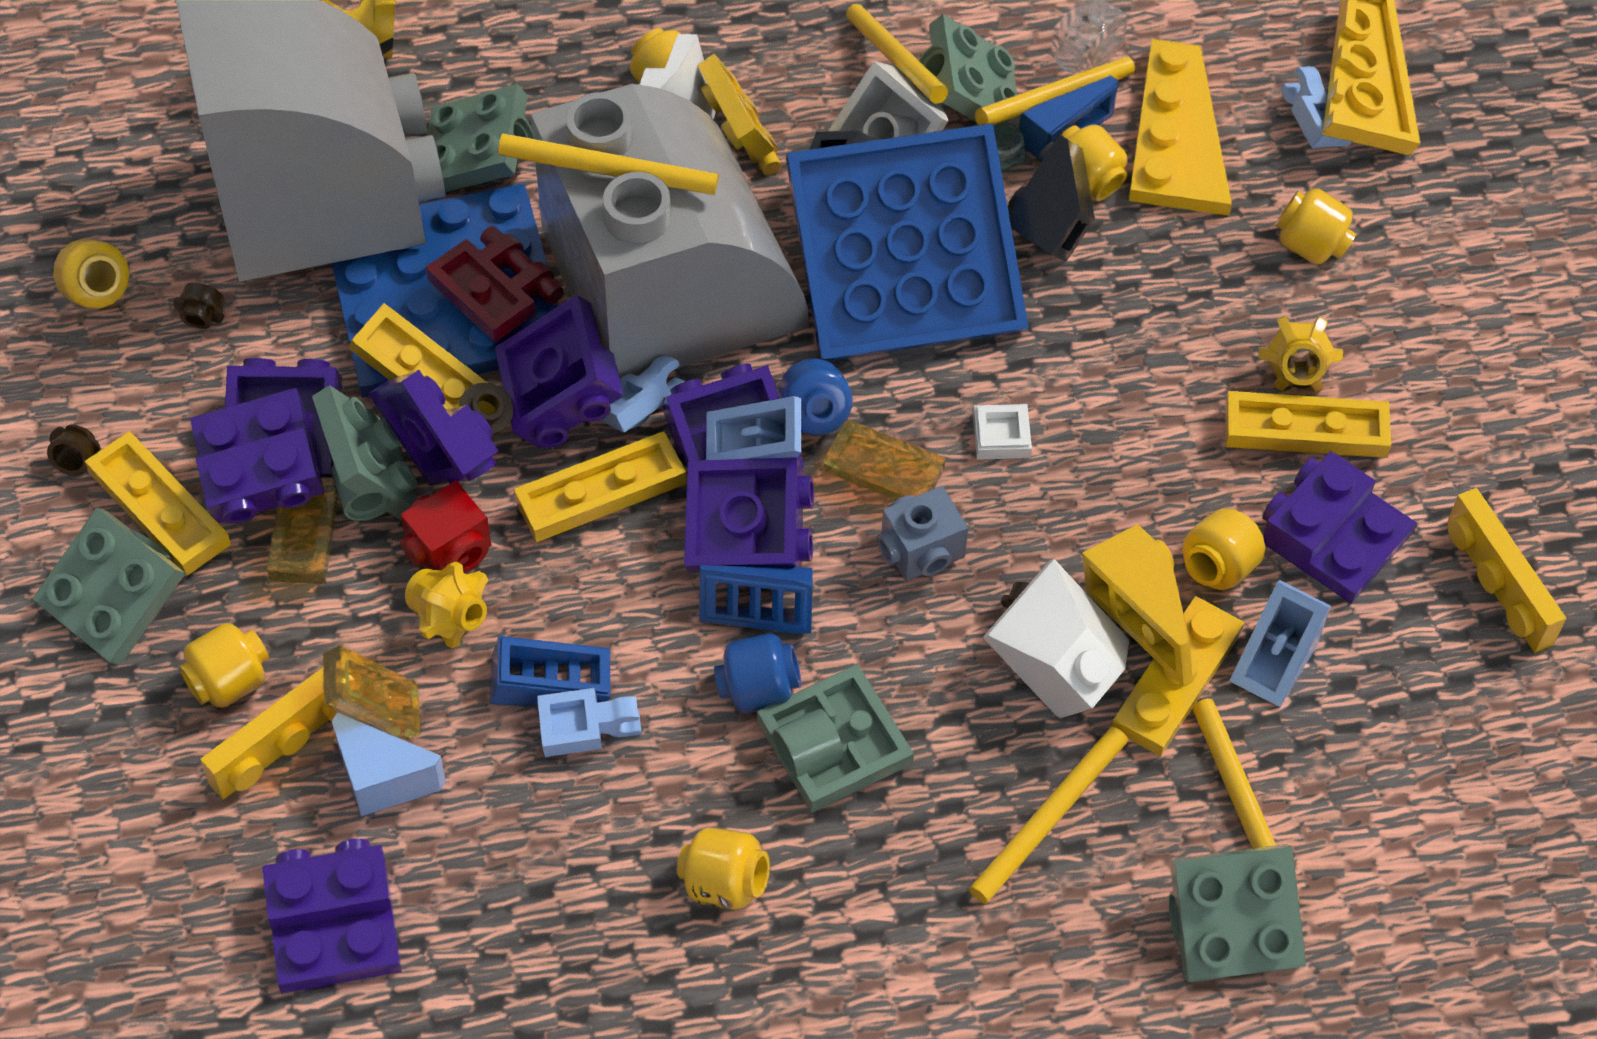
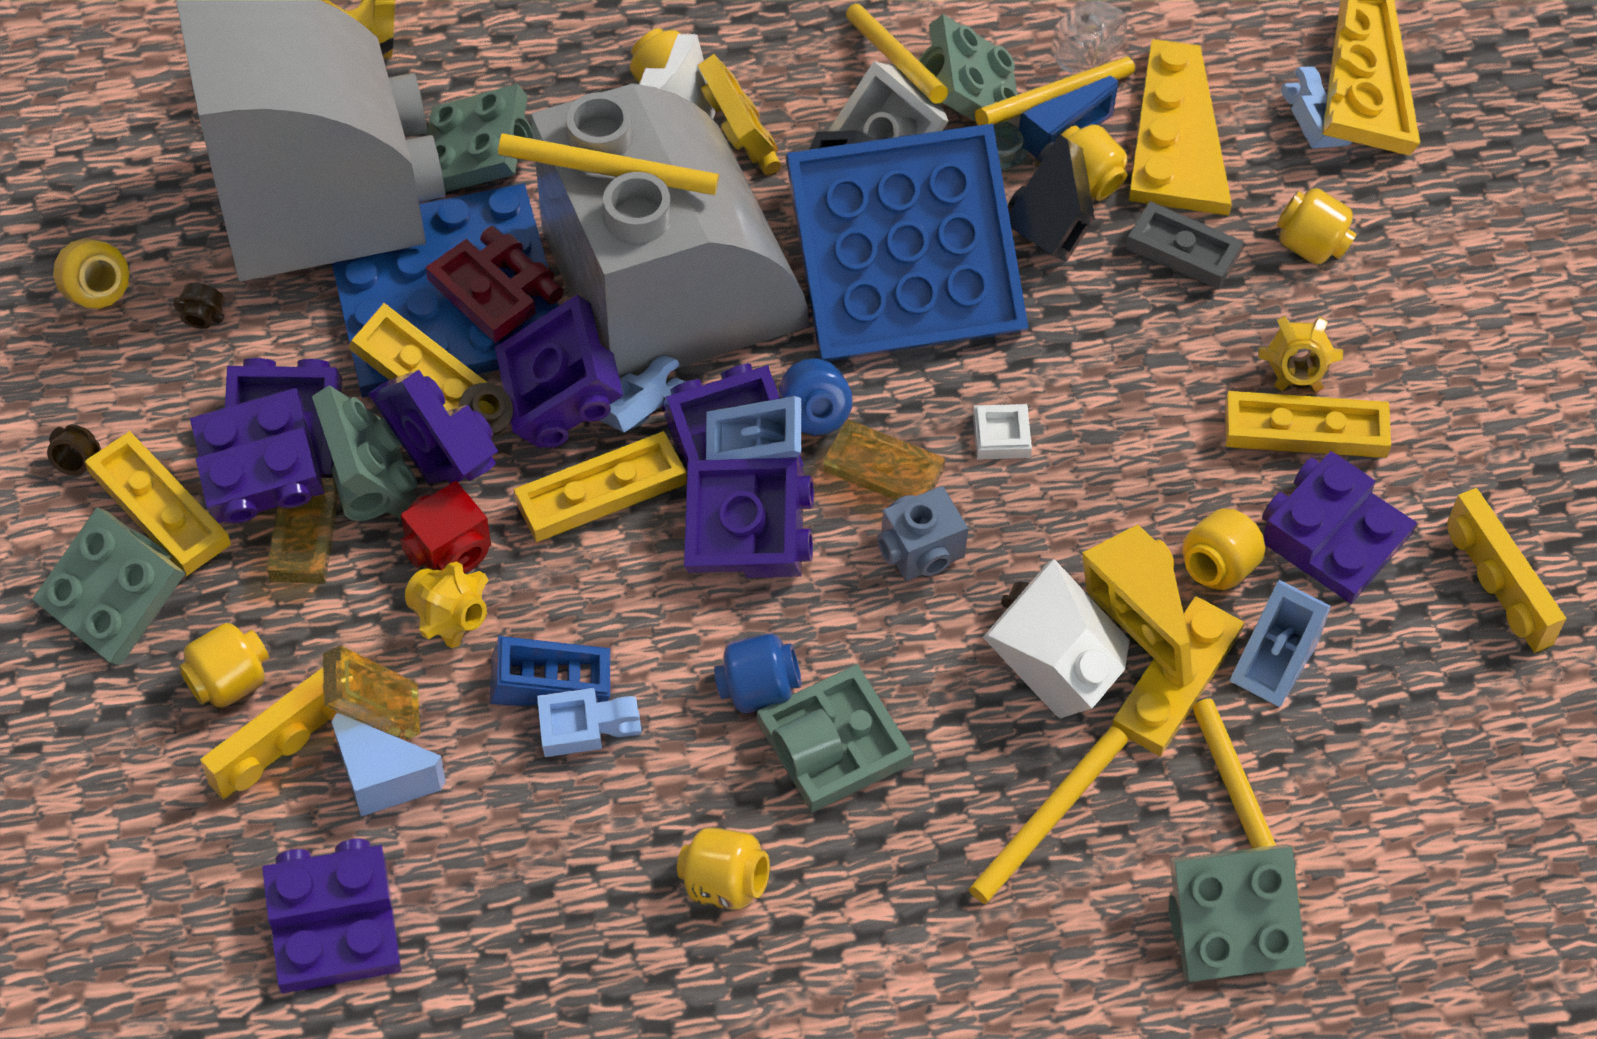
(757, 617): blue slope -> none
(1184, 245): none -> dark grey plate

